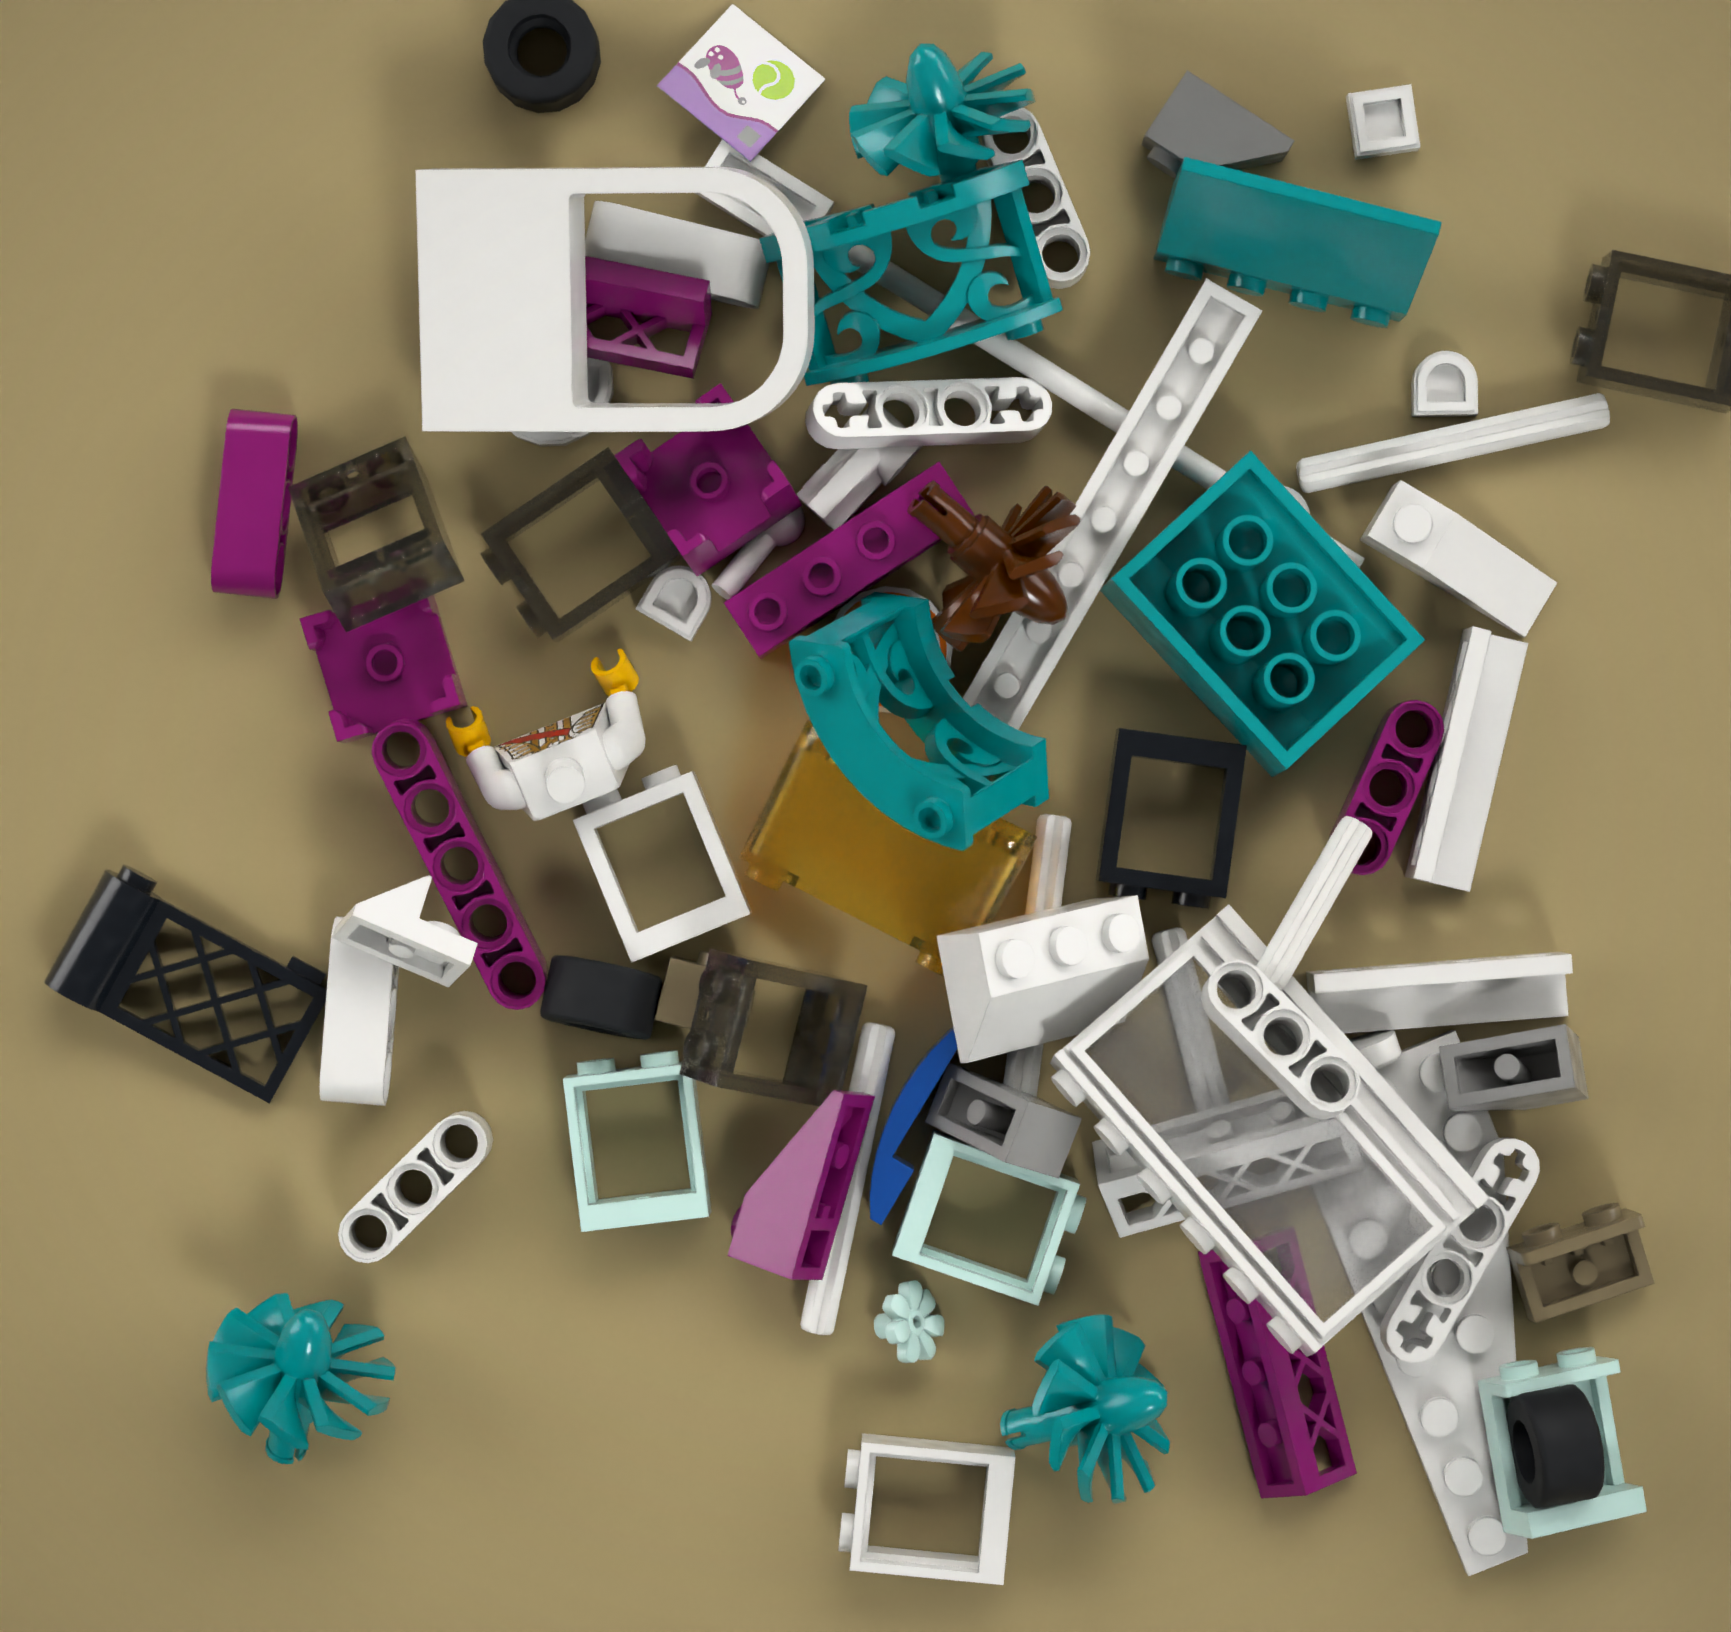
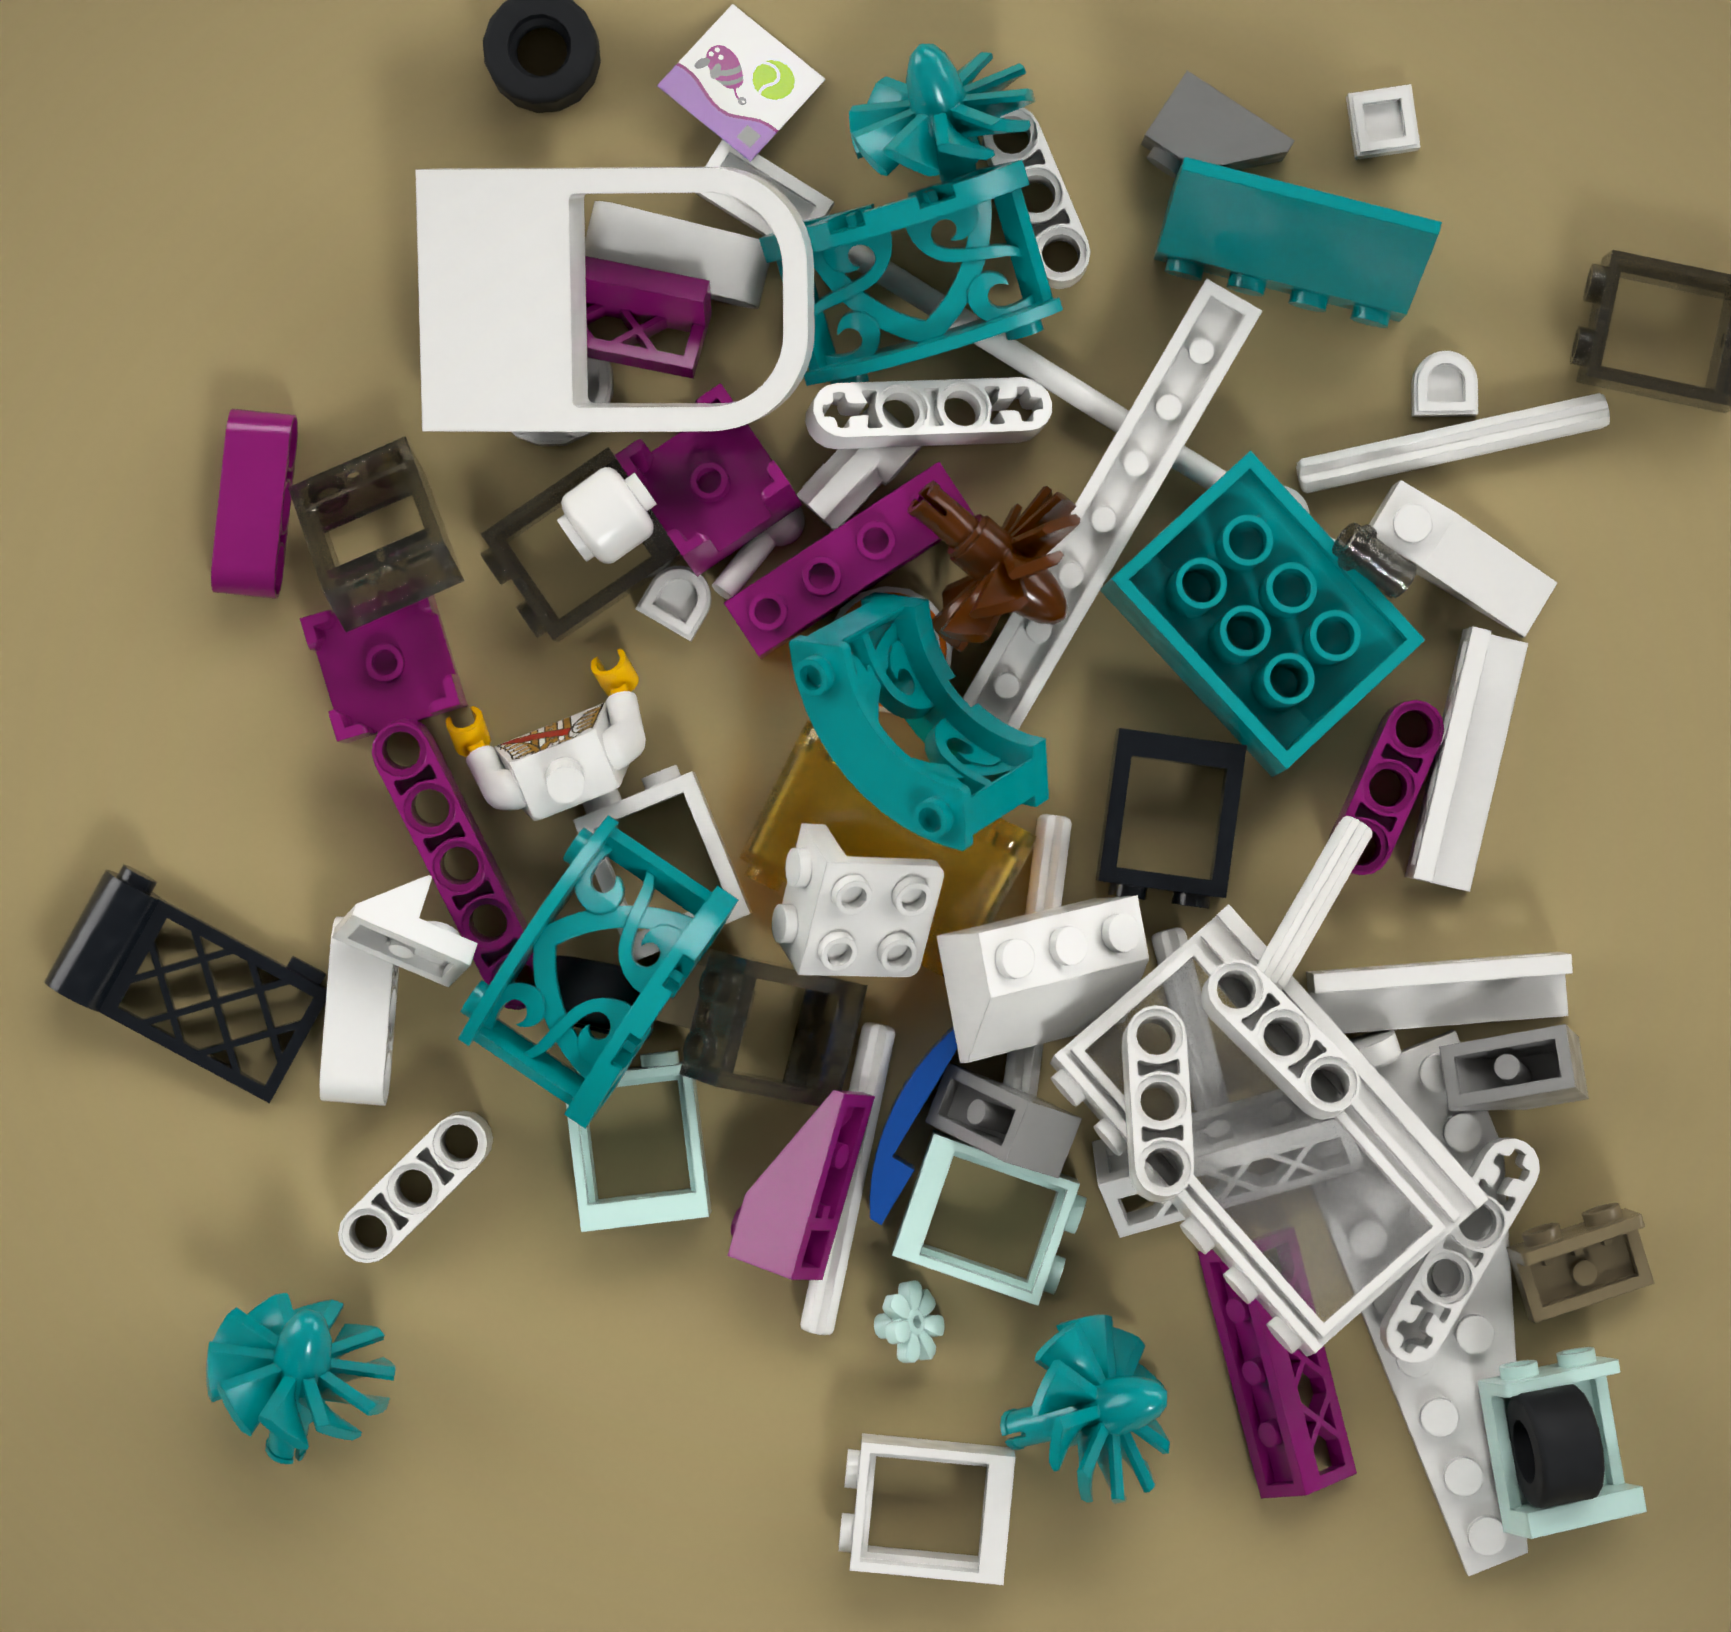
(607, 515): none -> white head
(681, 947): none -> teal fence
(854, 911): none -> white bracket
(1165, 1072): none -> white beam
(1362, 551): none -> clear smoke pin

